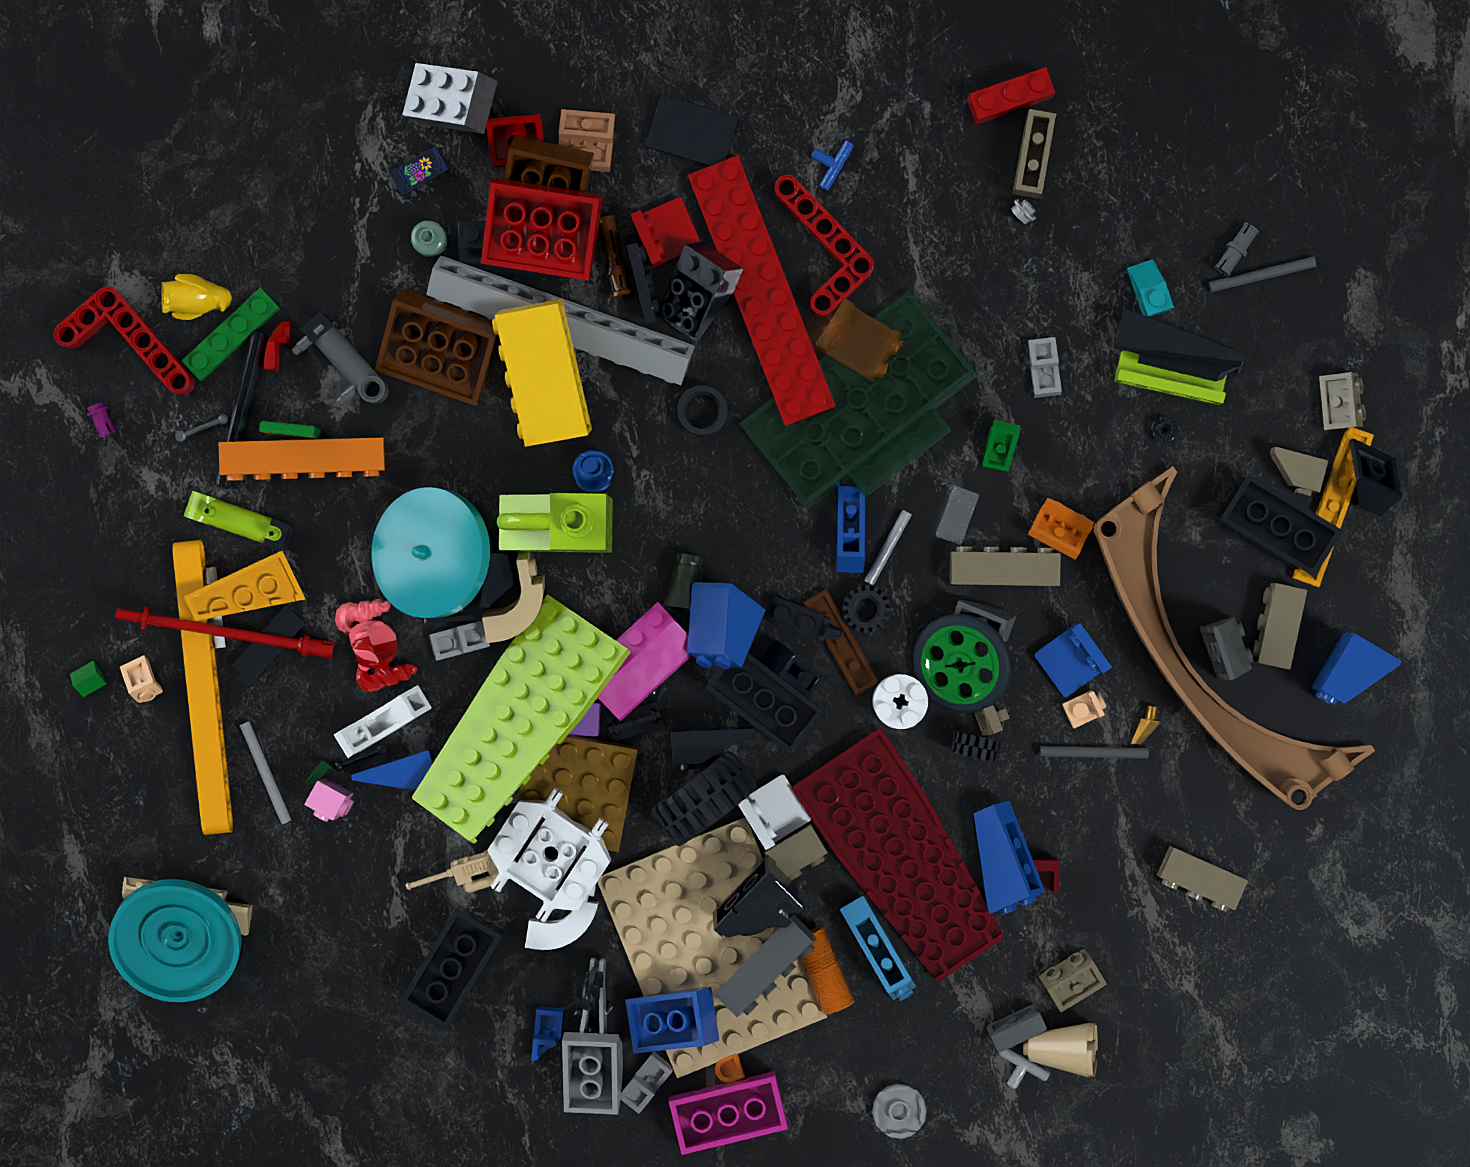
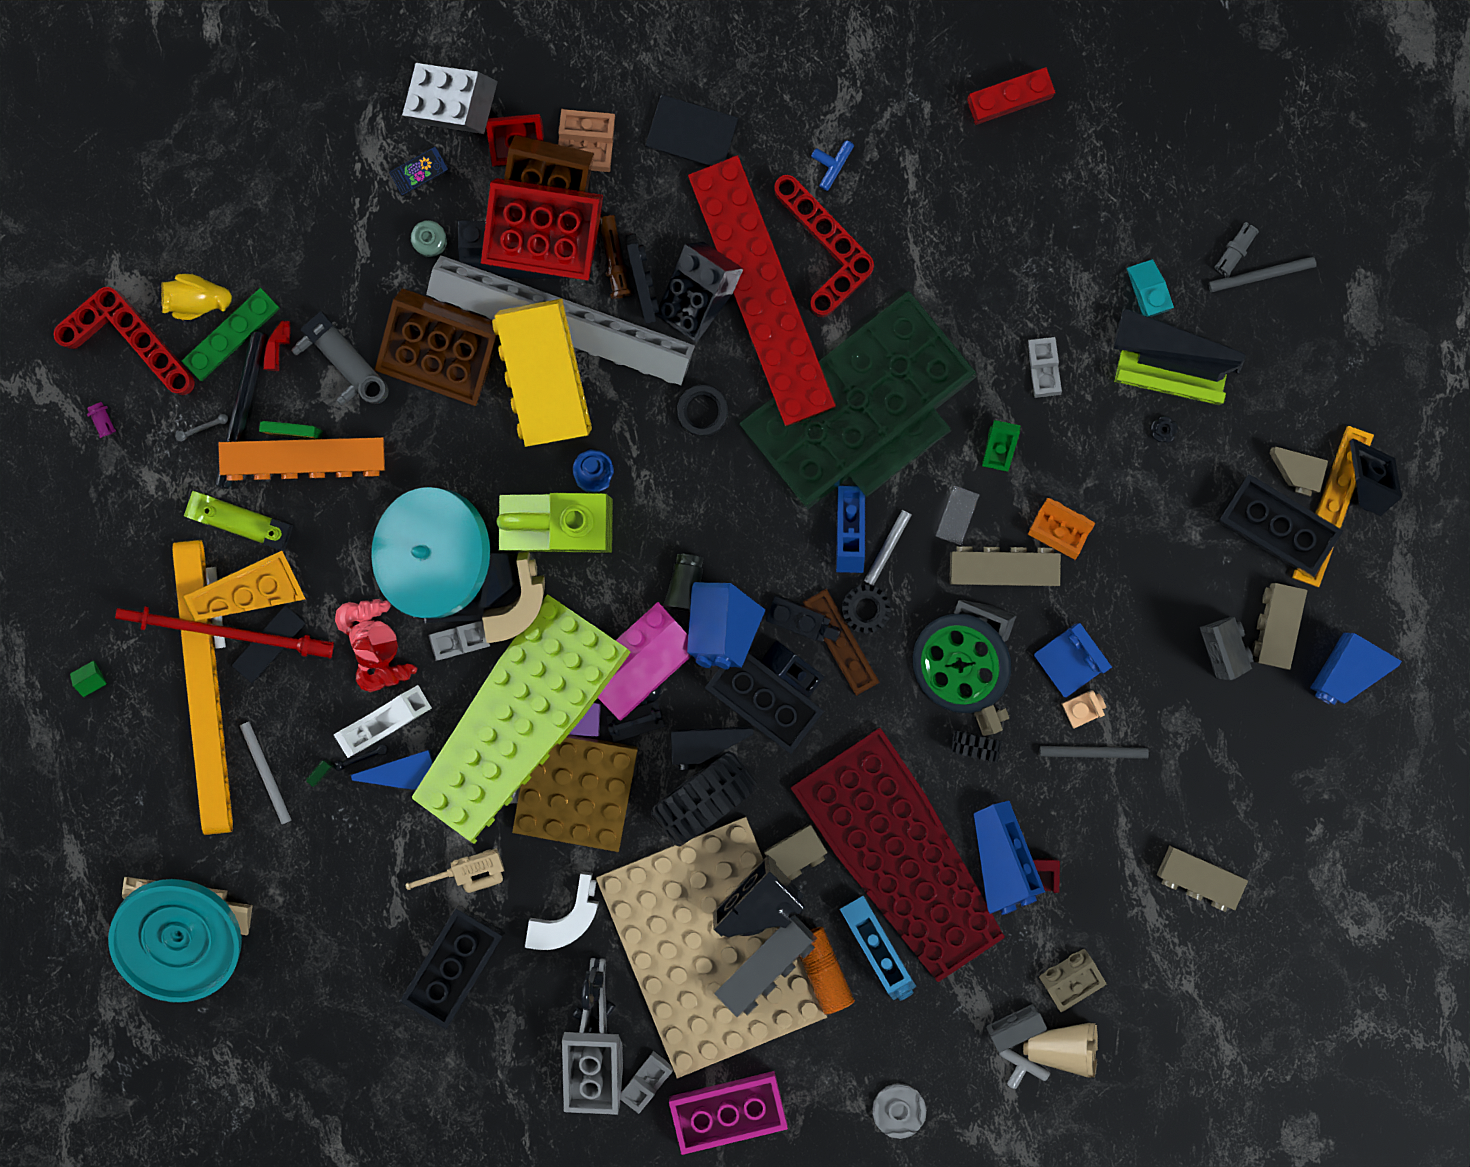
(140, 680): light nougat bracket -> none
(329, 800): bright pink brick -> none
(538, 872): white piece -> none
(547, 1029): blue slope -> none
(665, 231): red bracket -> none
(672, 1020): blue slope -> none
(729, 1069): orange tile -> none
(774, 811): white bracket -> none
(859, 341): clear orange panel -> none
(913, 693): white brick -> none
(1023, 211): light grey plate -> none
(1034, 153): dark tan brick -> none
(1146, 725): pearl gold bar -> none
(1269, 757): medium nougat panel -> none
(1342, 401): dark tan bracket -> none

